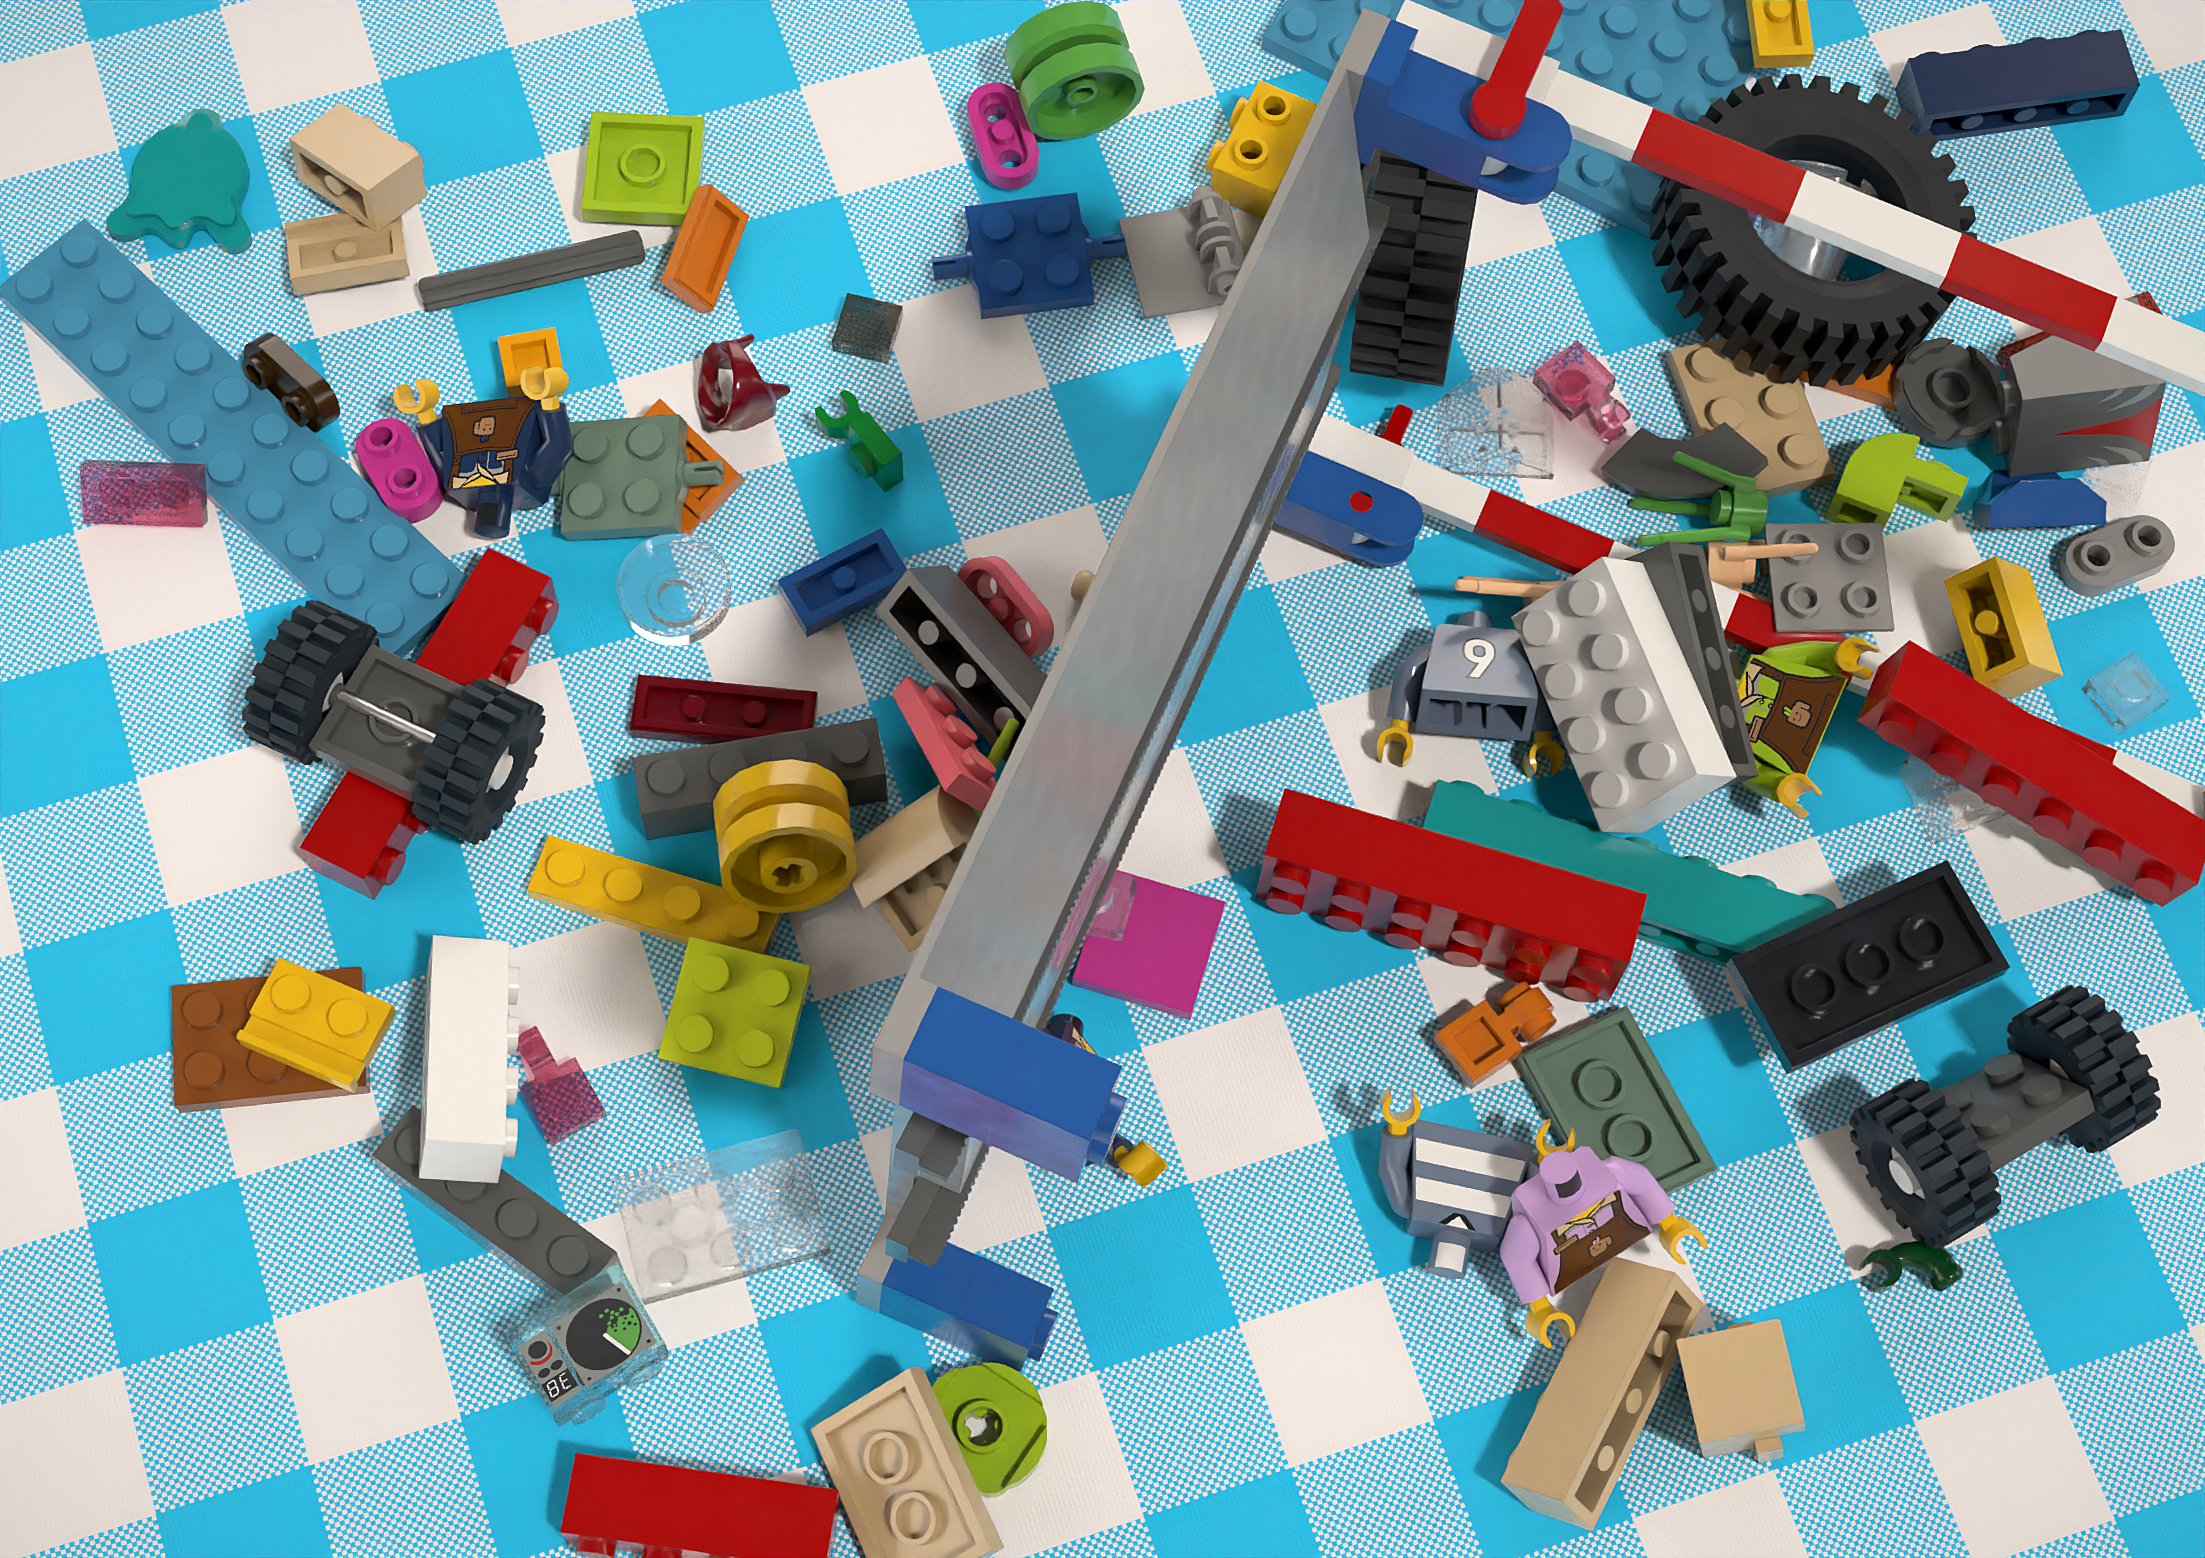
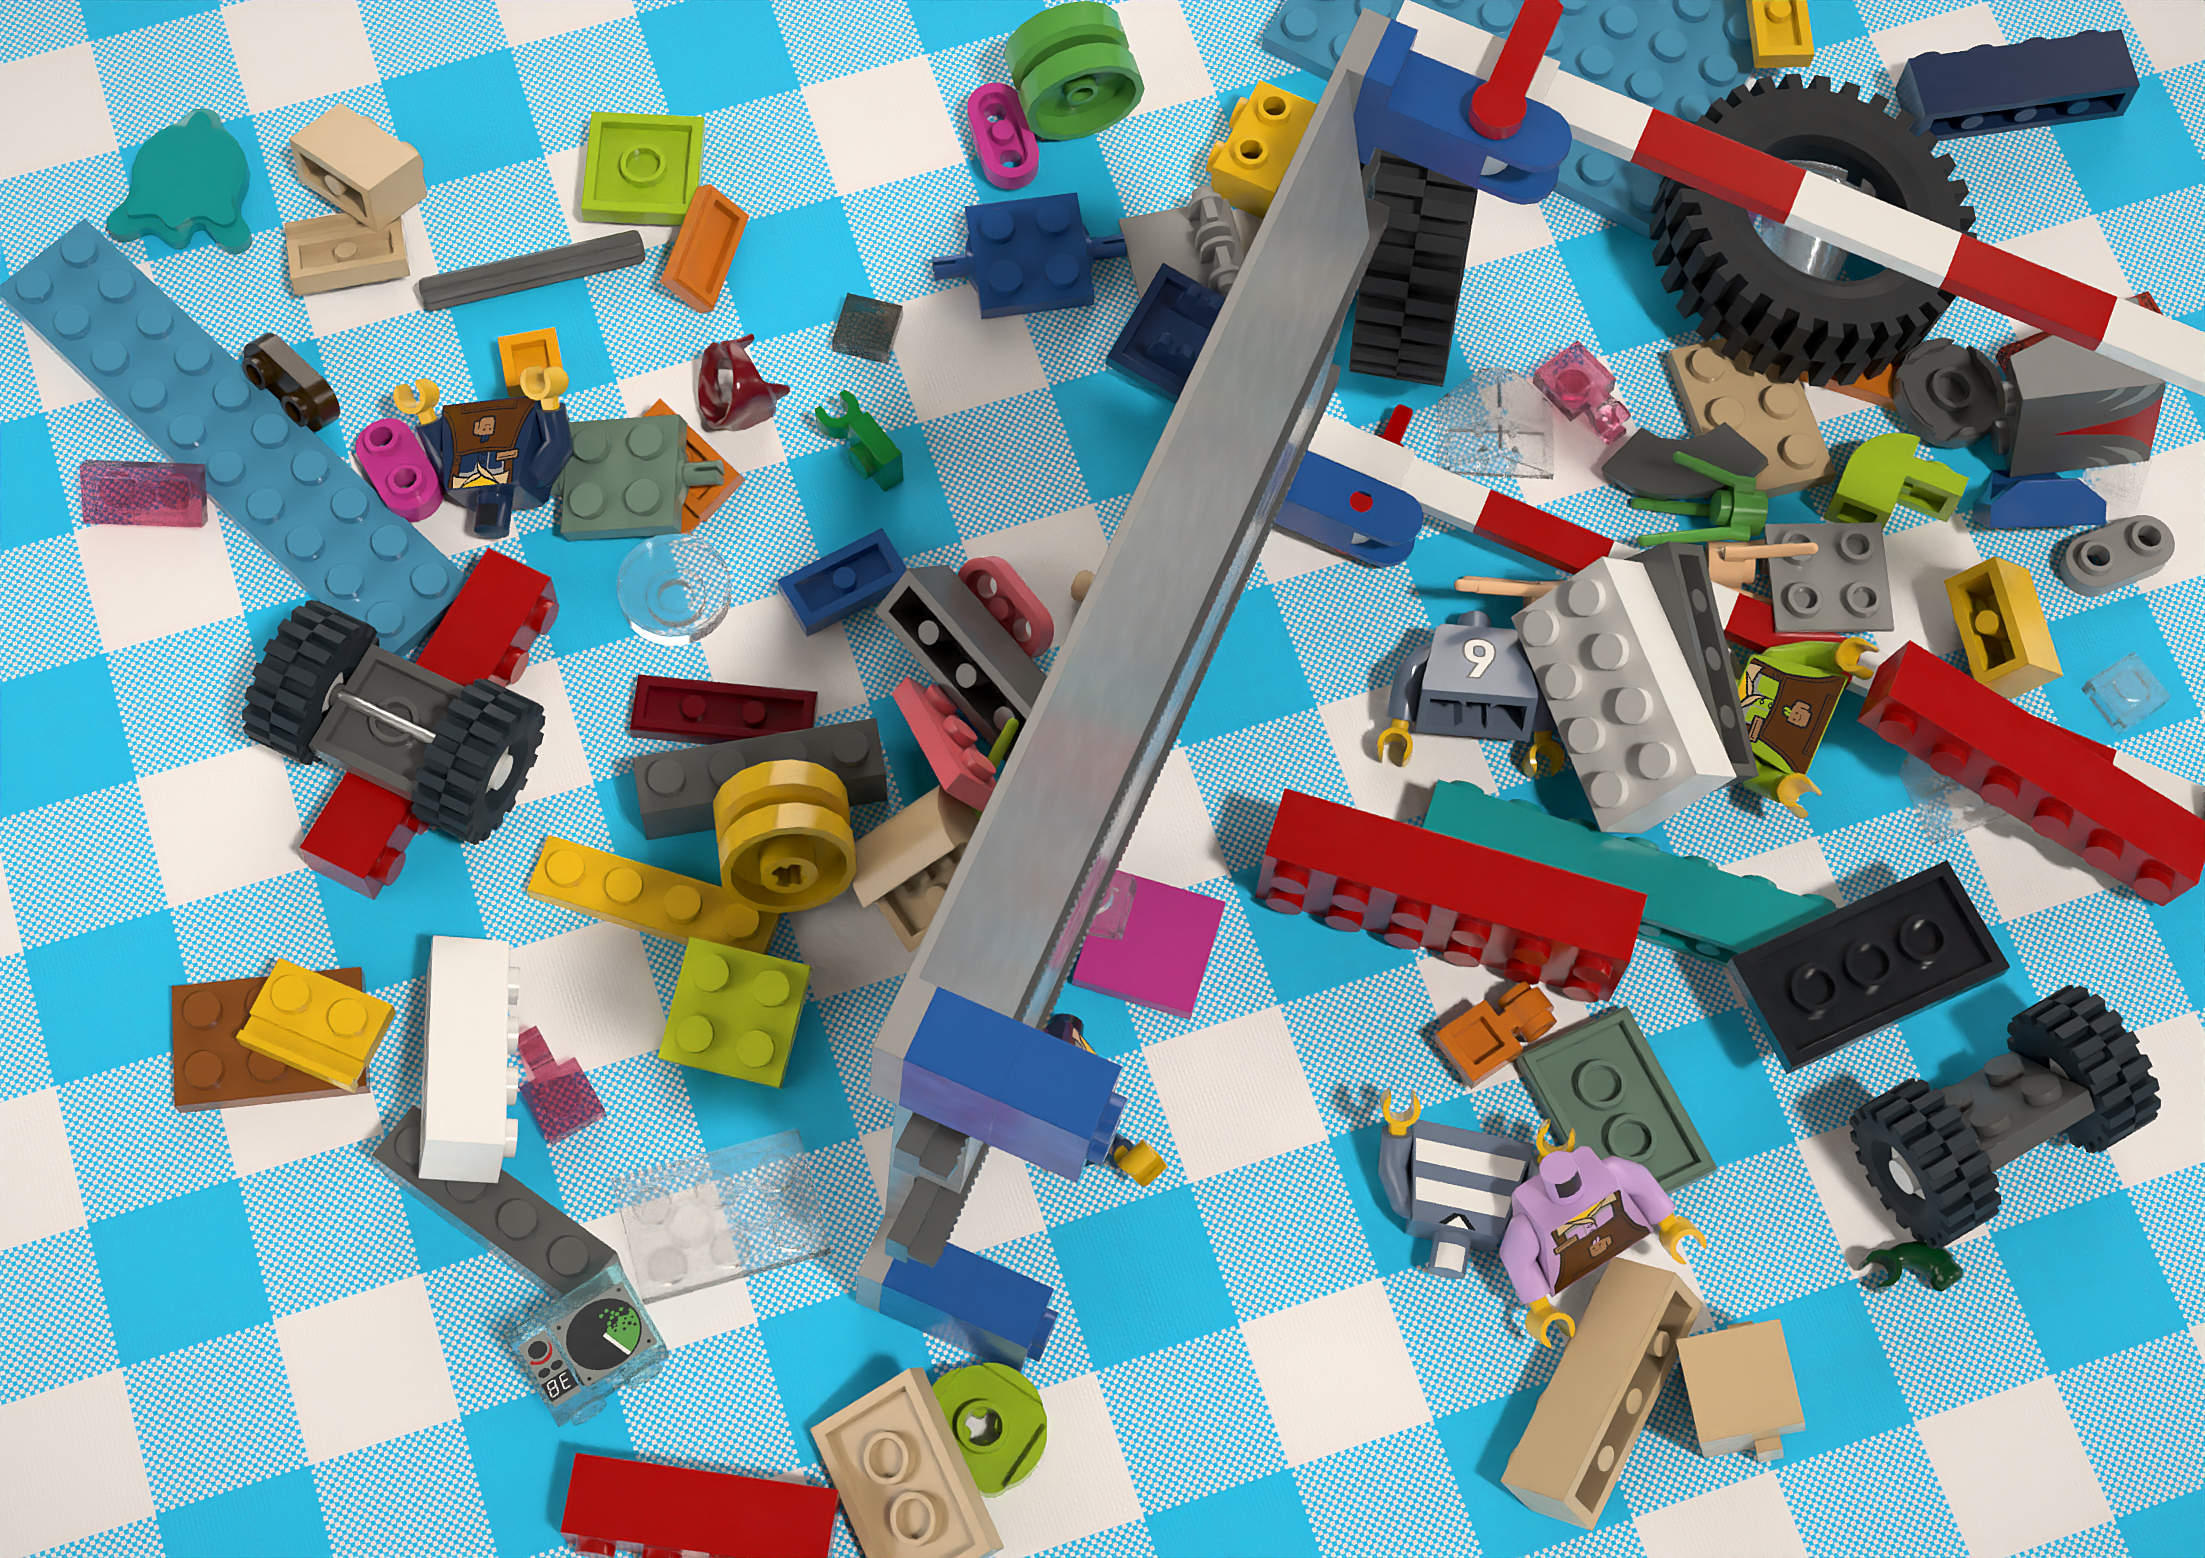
(1166, 333): none -> dark blue plate

